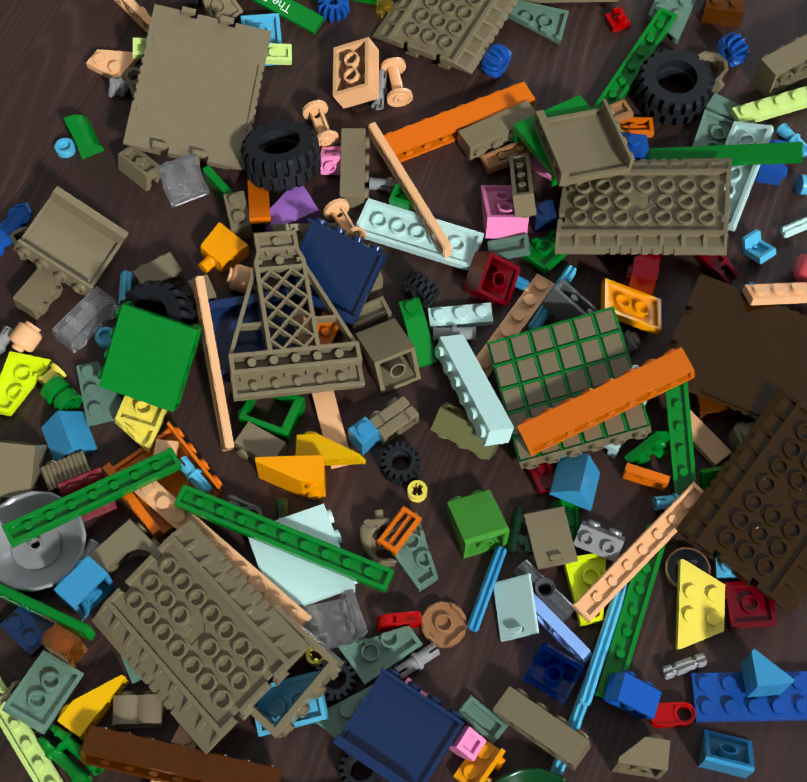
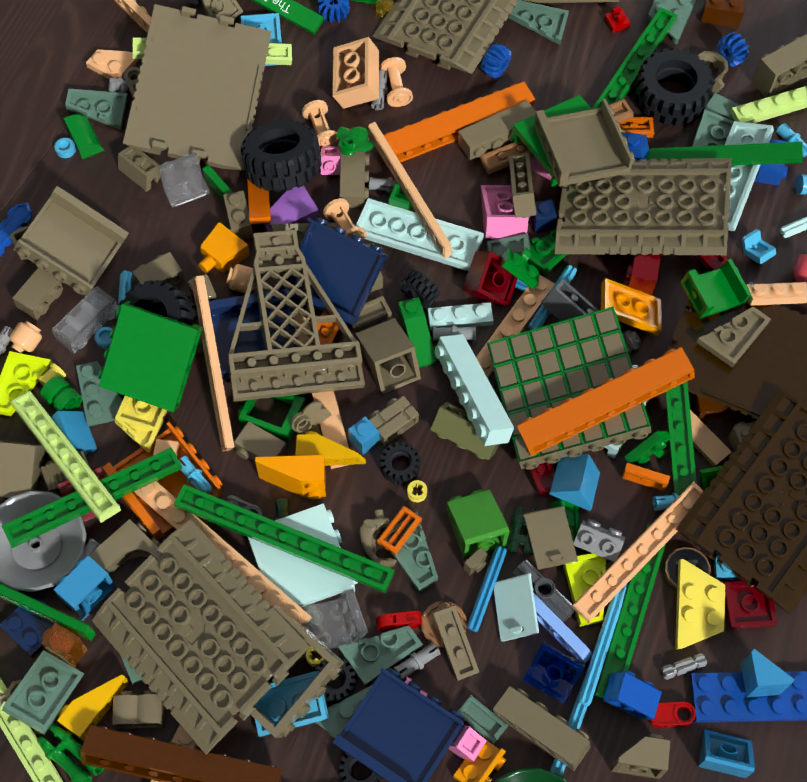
(66, 457): none -> yellowish green tile
(98, 105): none -> sand green wing
(310, 418): none -> dark tan plate
(353, 140): none -> green plate
(455, 642): none -> dark tan plate
(475, 562): none -> dark tan plate
(518, 266): none -> green plate
(716, 289): none -> green panel
(735, 337): none -> dark tan wing

